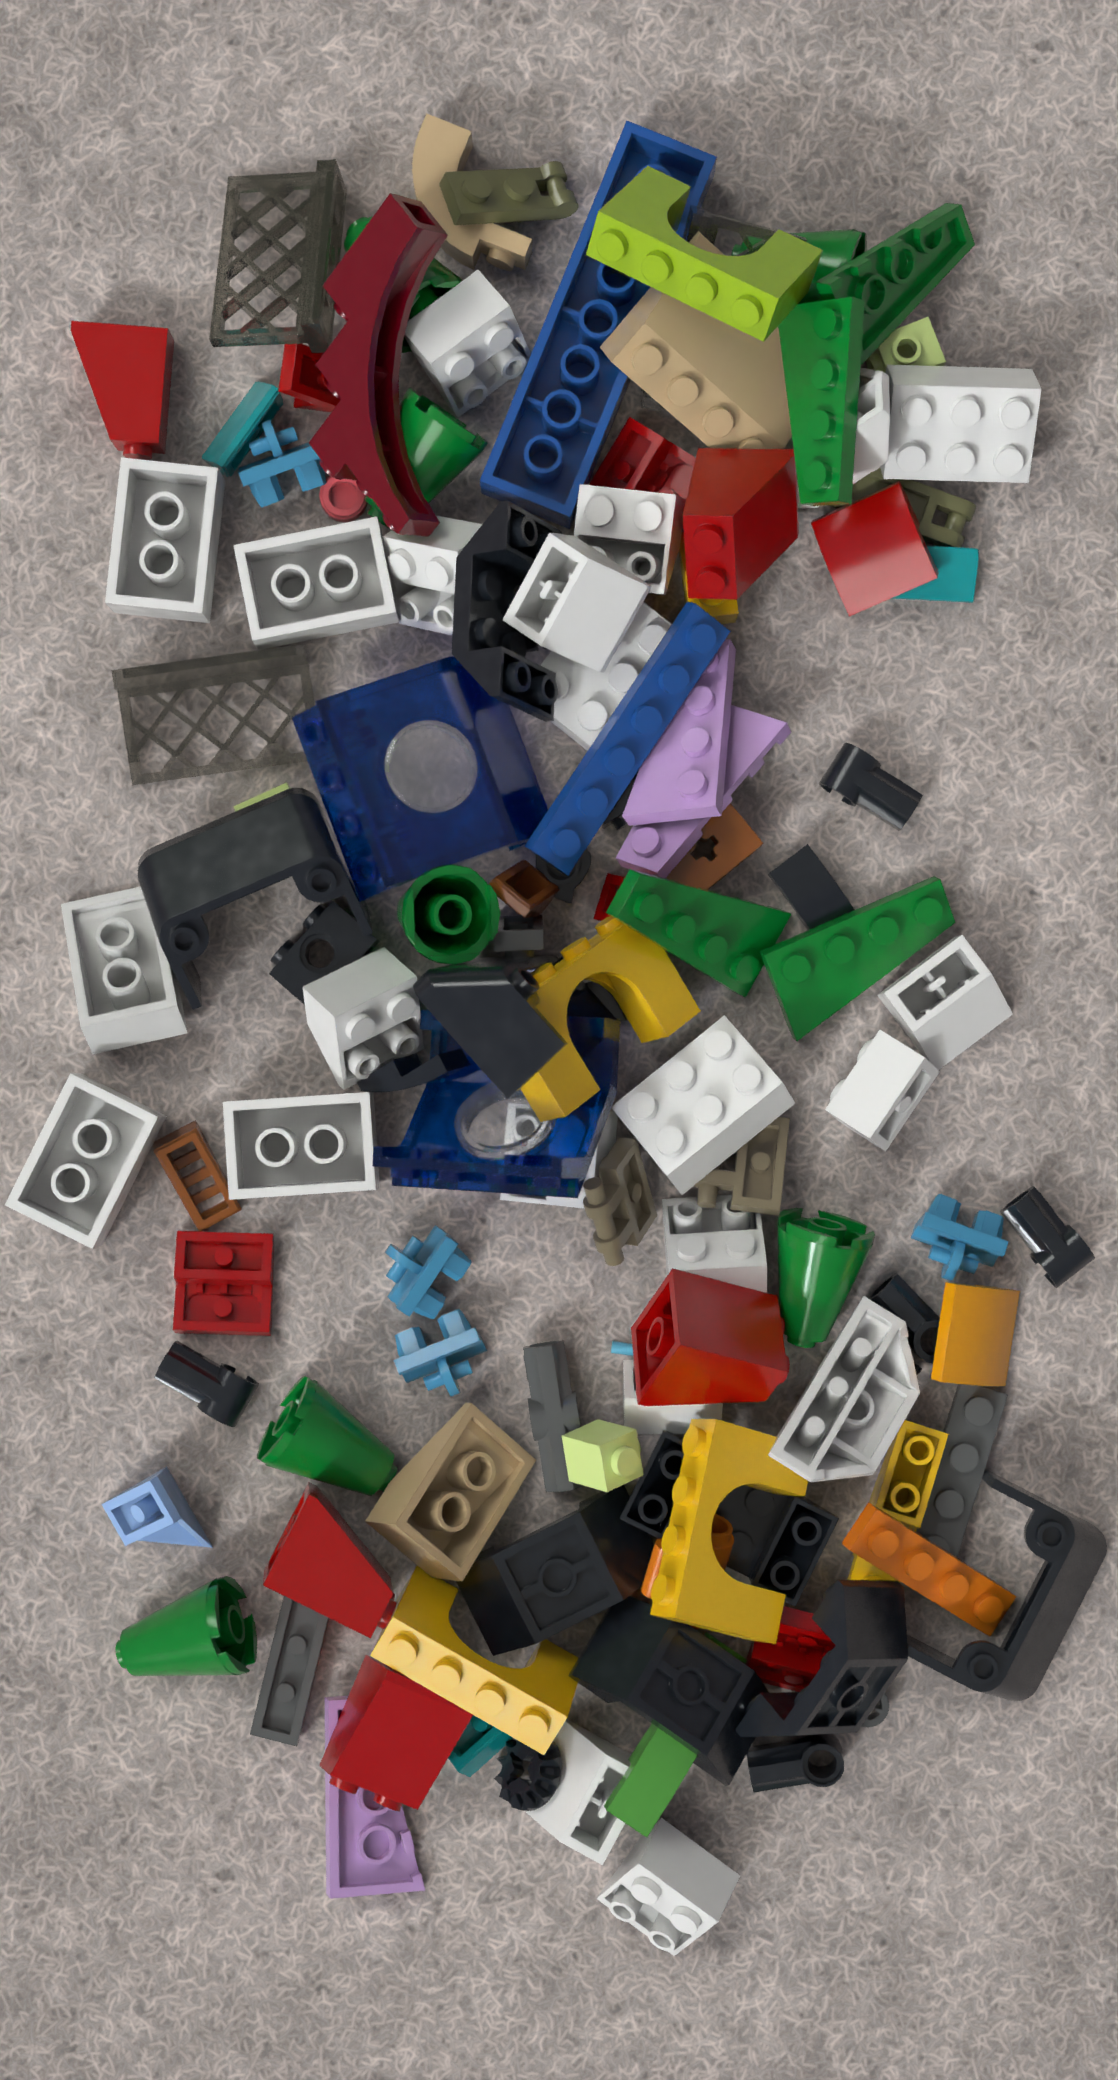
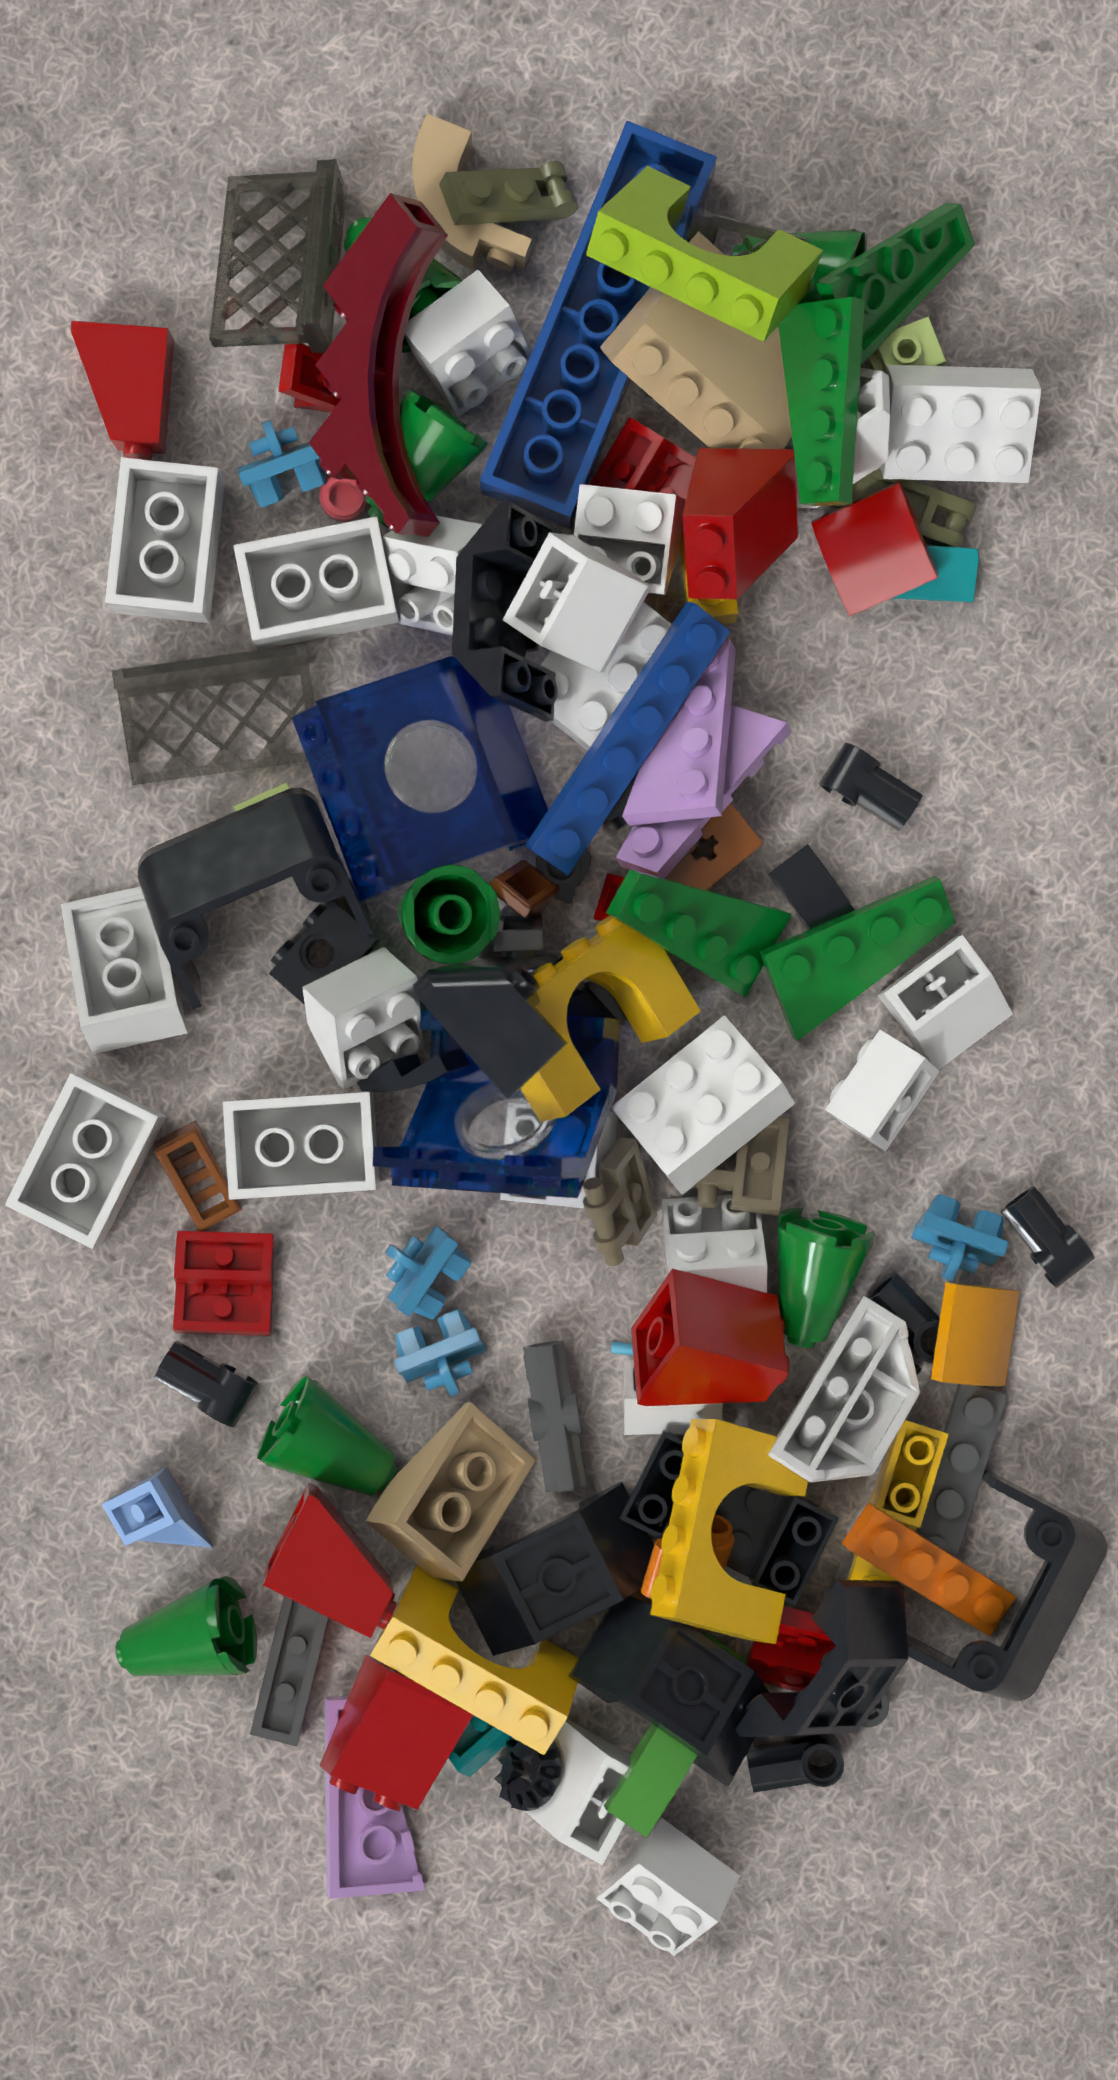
(242, 427): teal slope -> none
(602, 1455): yellowish green brick -> none

